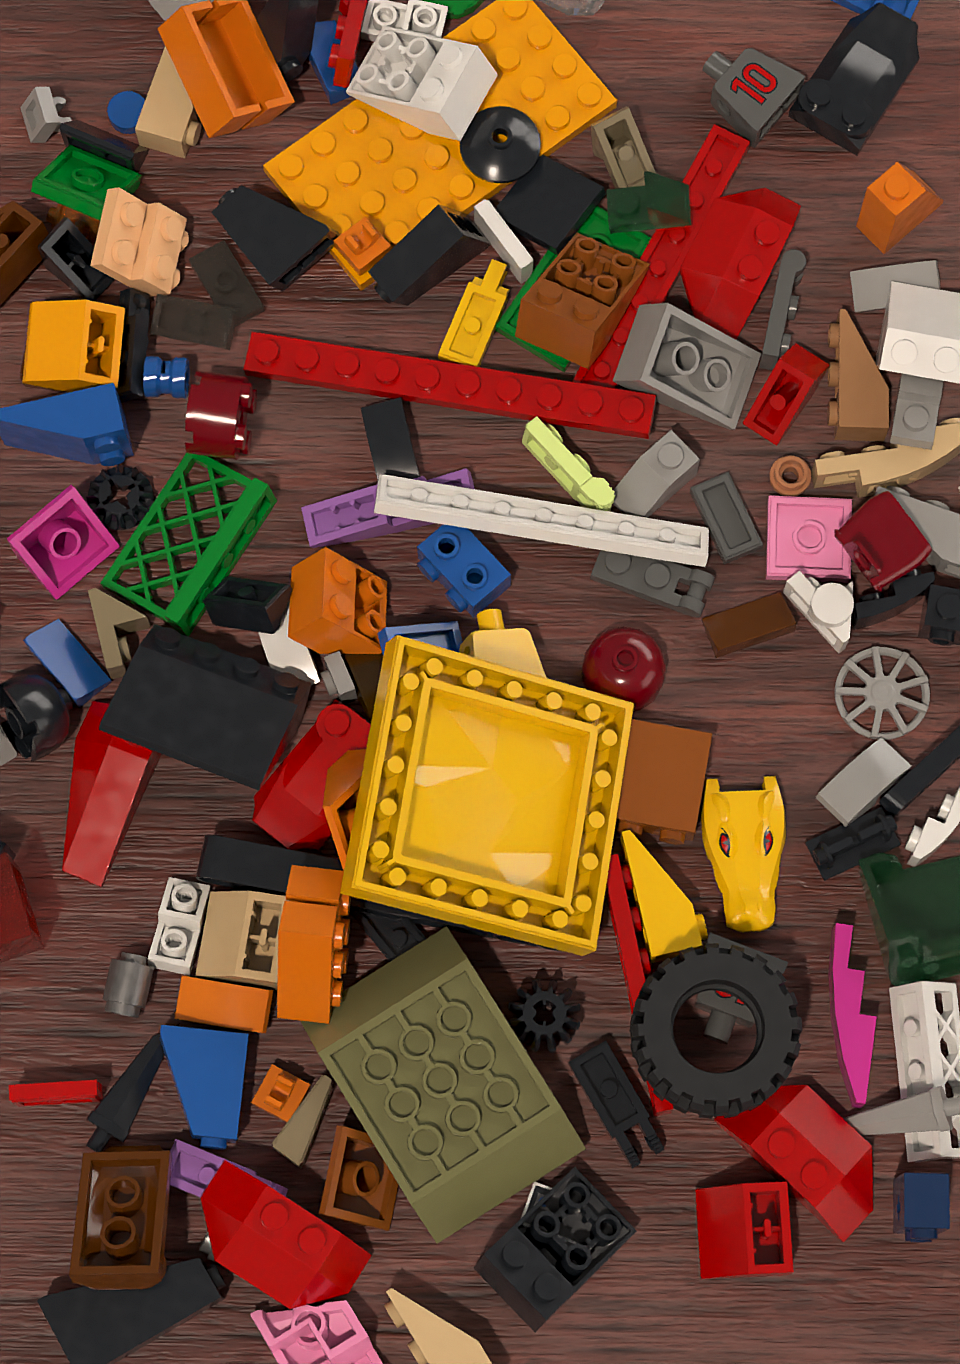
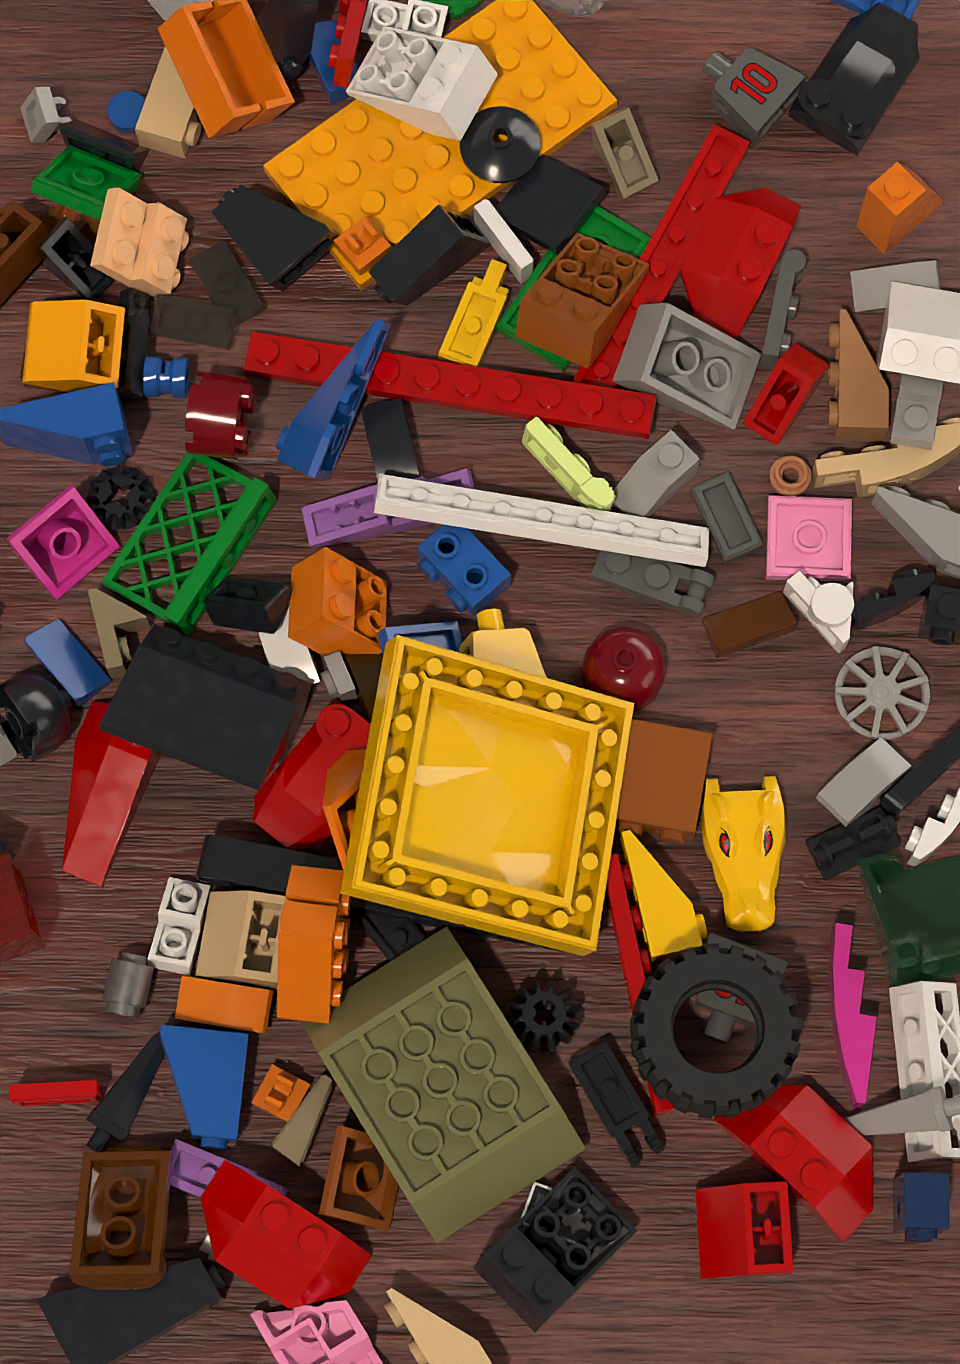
(324, 422): none -> blue wedge
(648, 207): clear green slope -> none
(883, 540): dark red piece -> none

